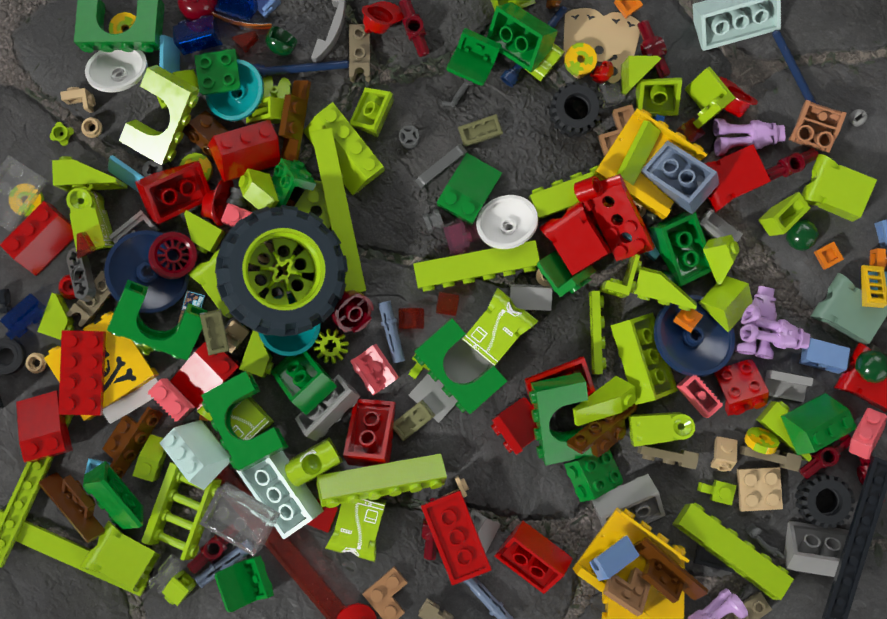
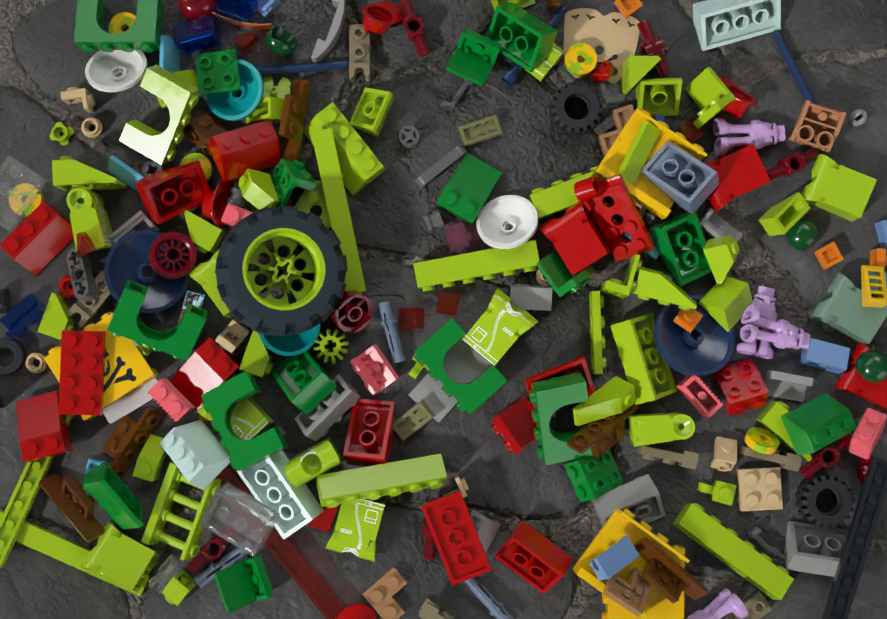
(214, 332): olive plate -> none

